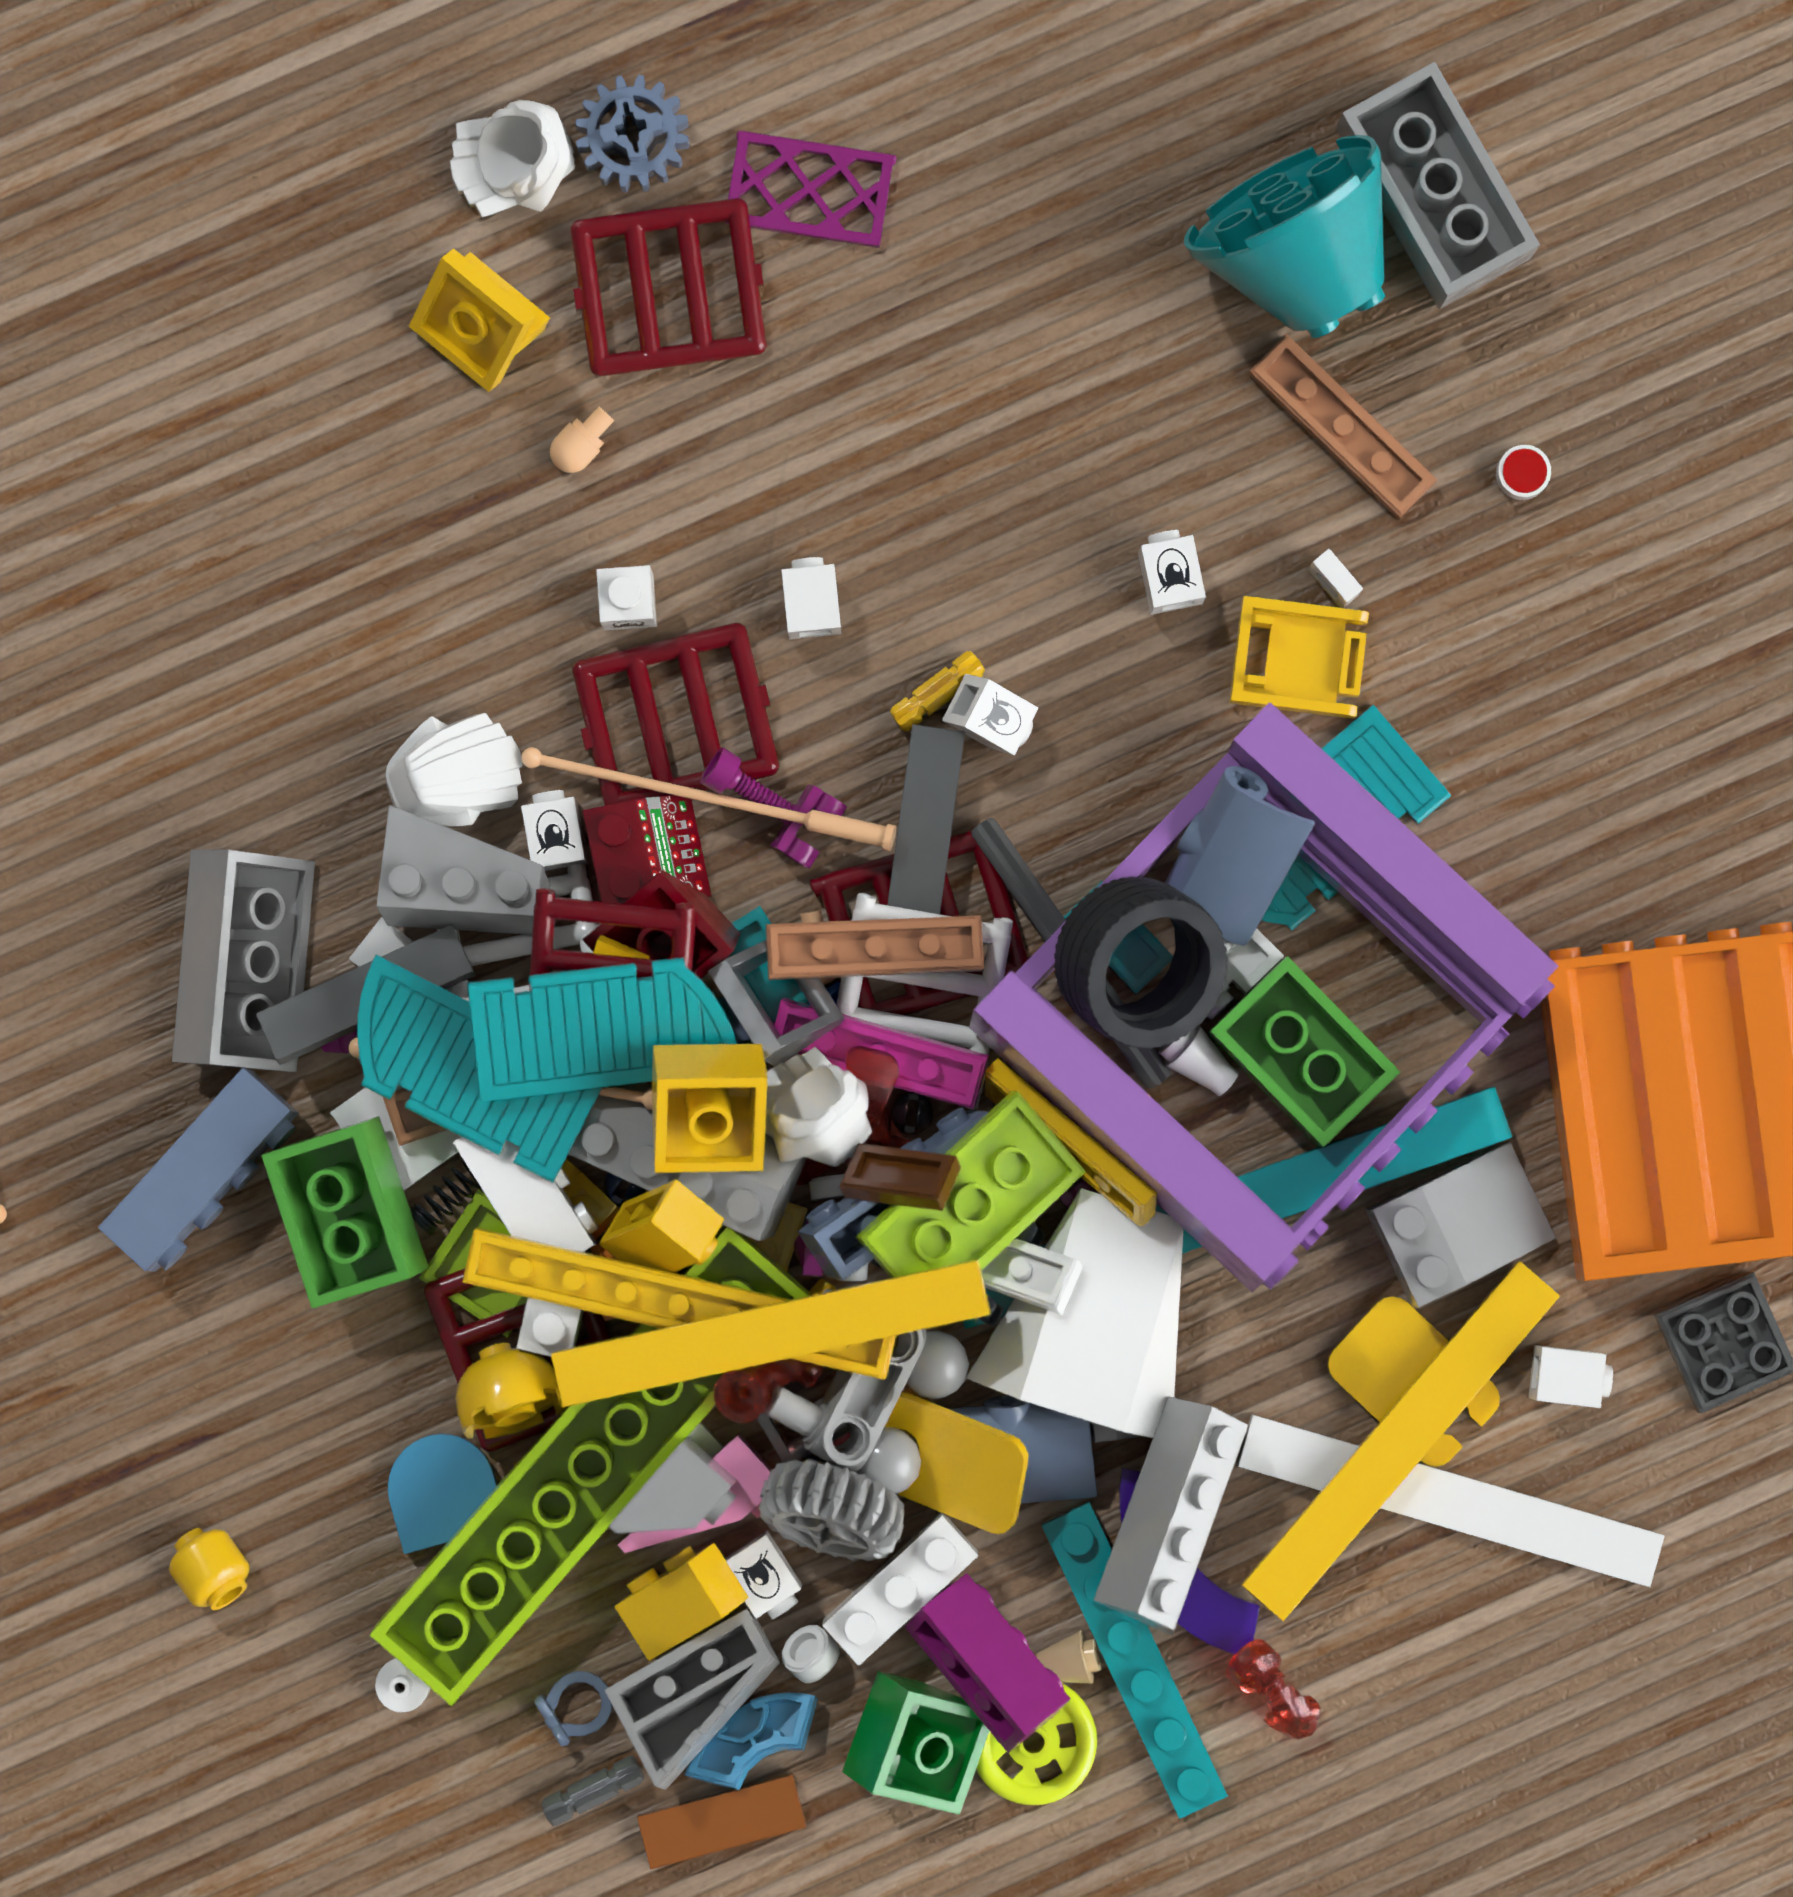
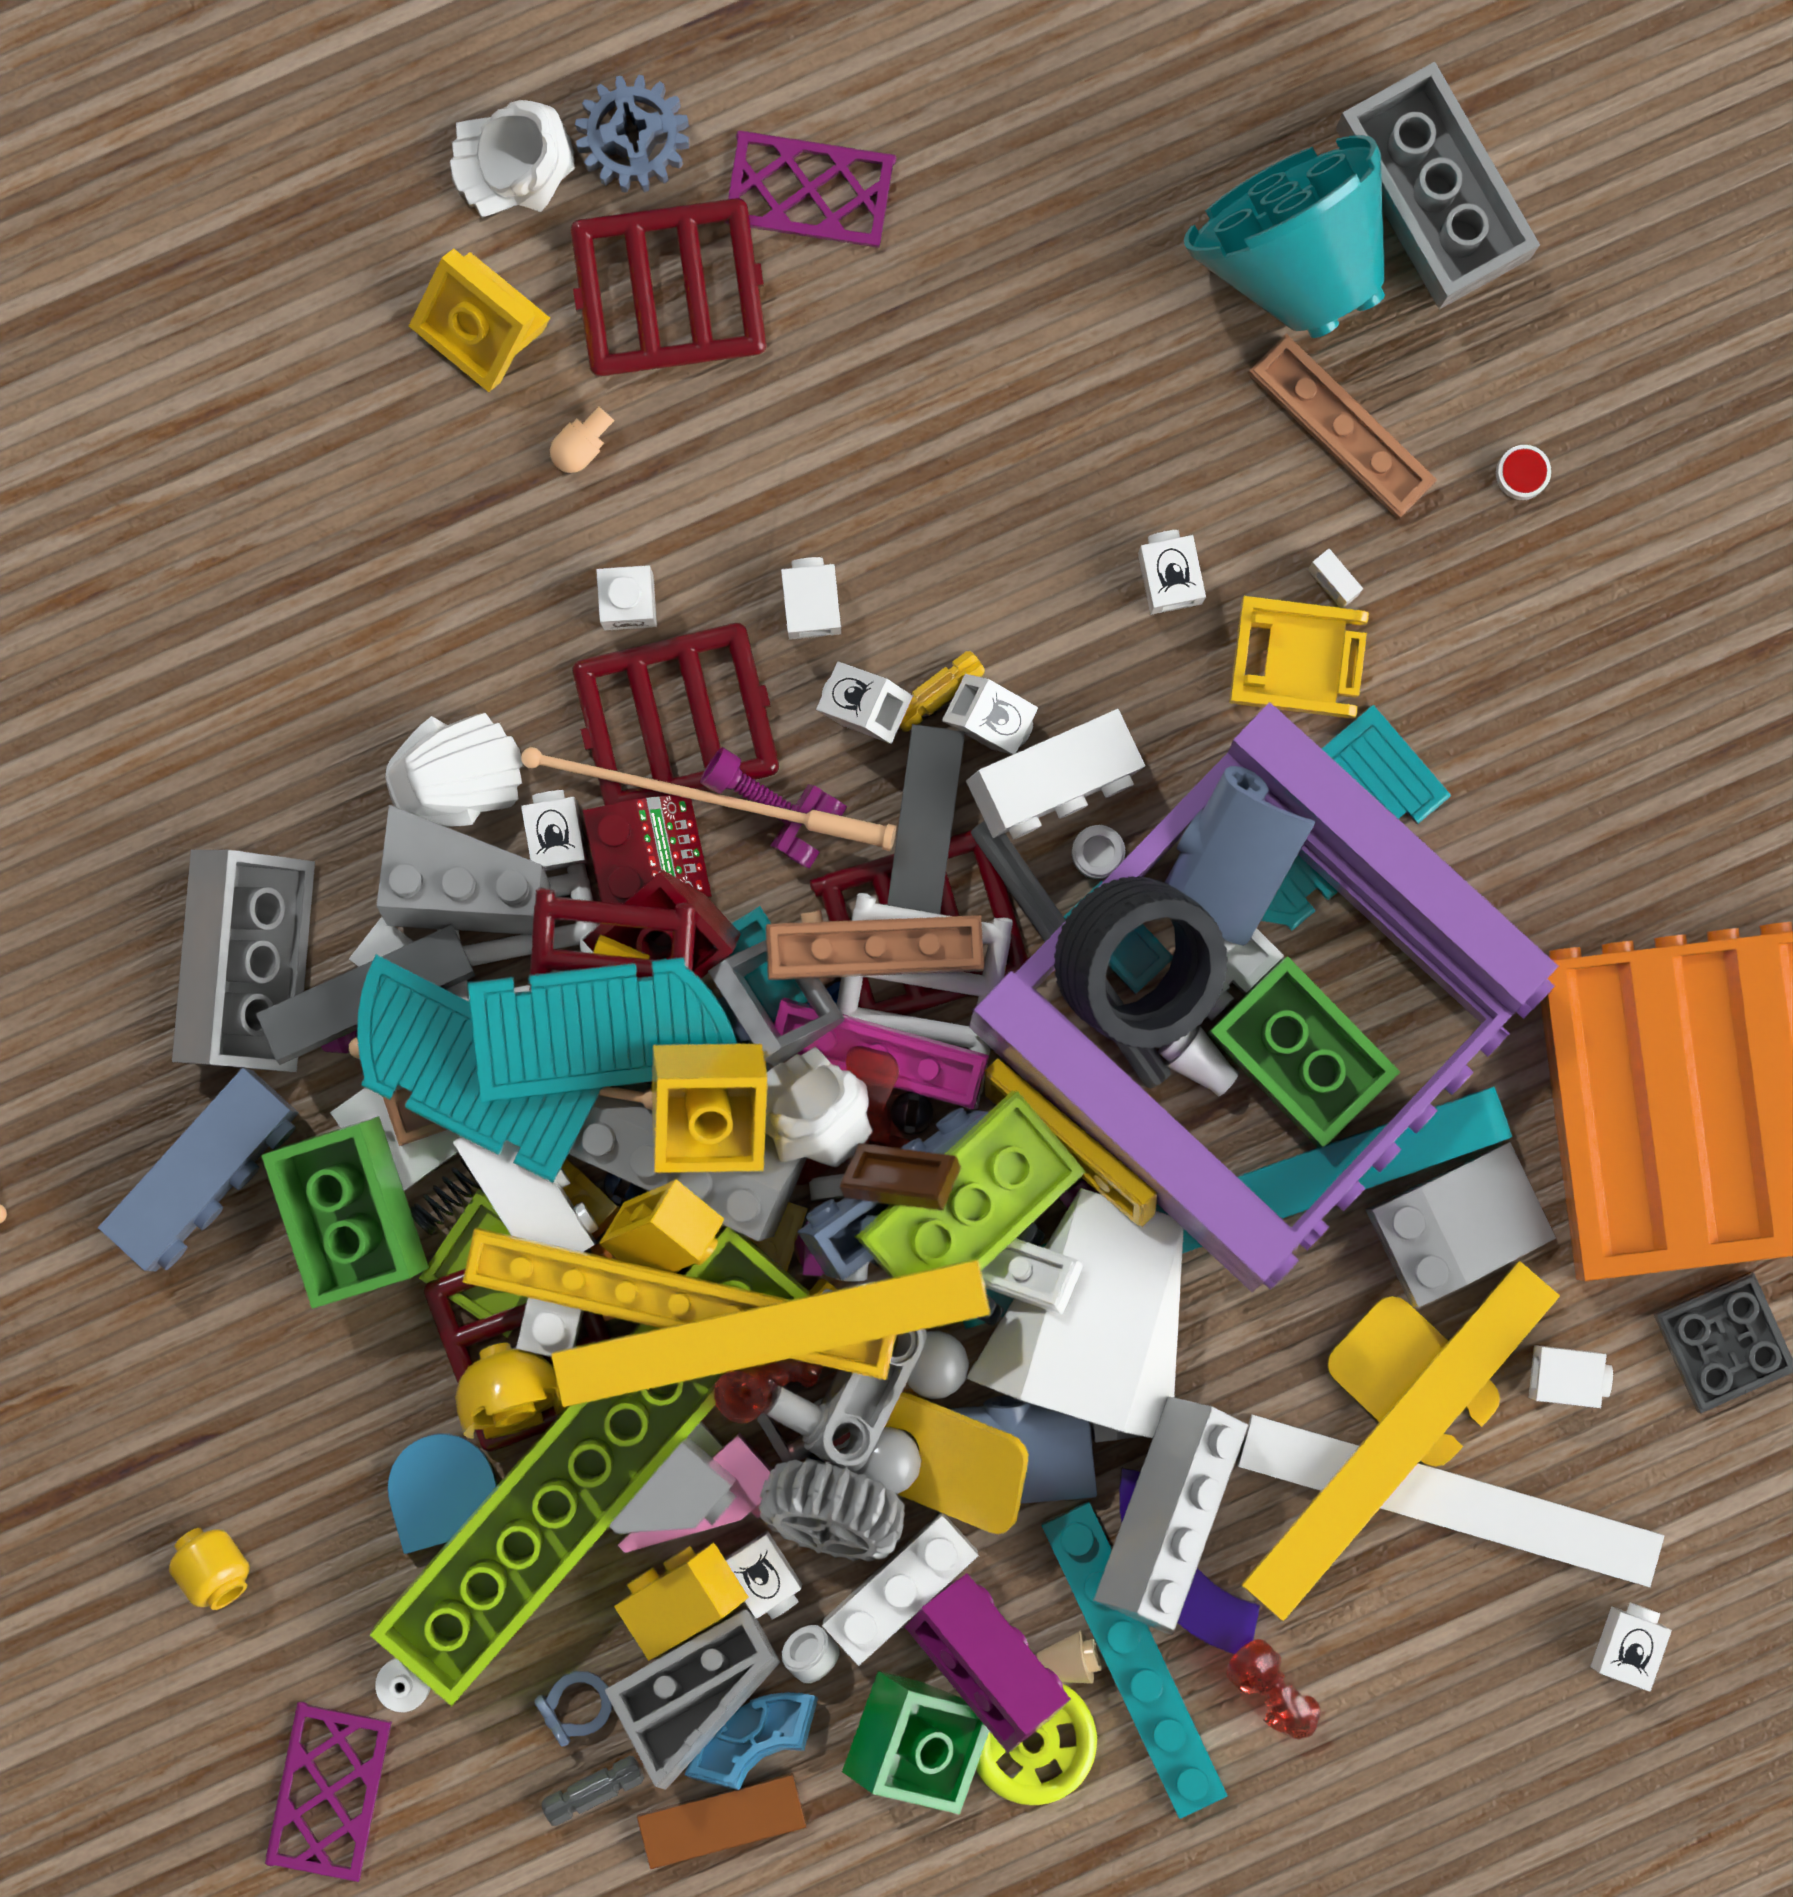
(287, 1812): none -> magenta window
(864, 702): none -> white brick
(1056, 775): none -> white brick
(1098, 851): none -> white tile
(1631, 1646): none -> white brick

